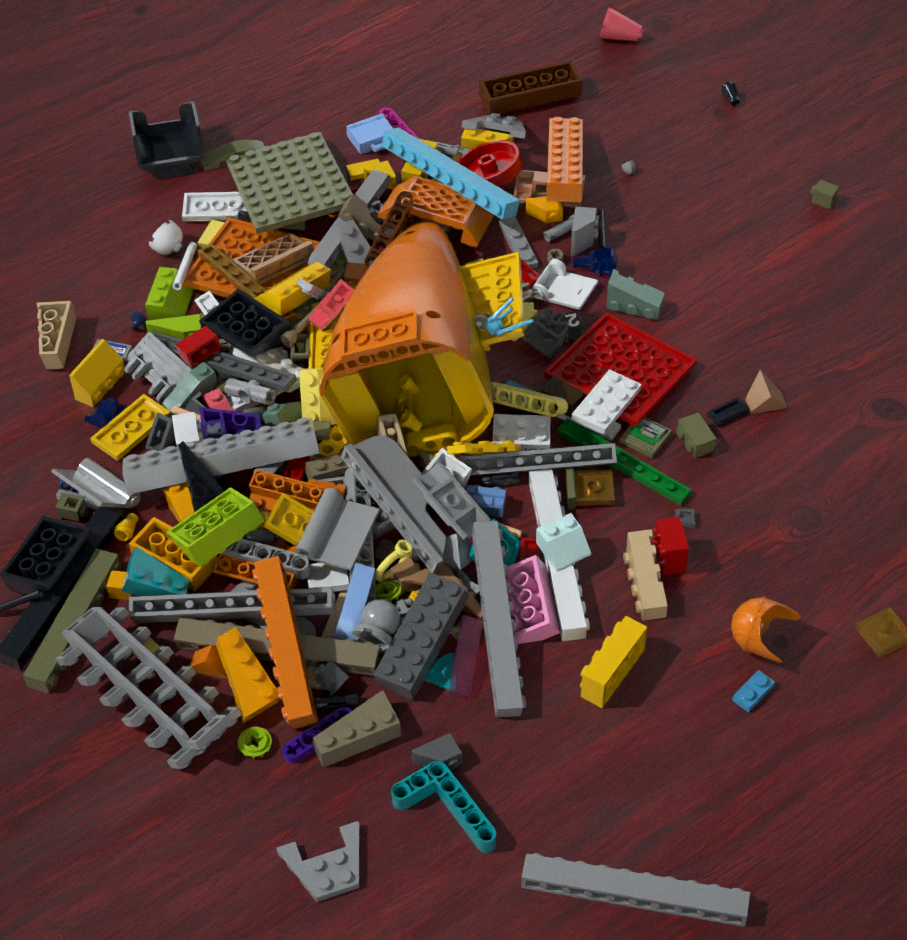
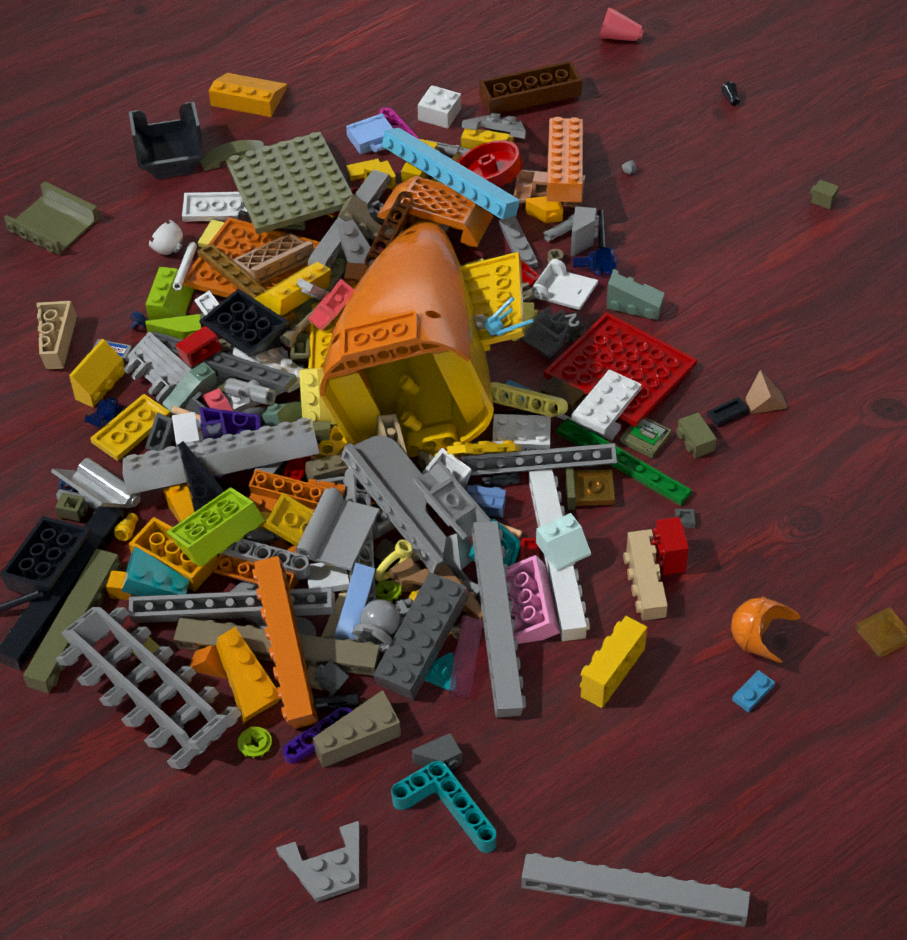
(54, 219): none -> olive panel
(246, 94): none -> light orange slope
(439, 106): none -> white brick

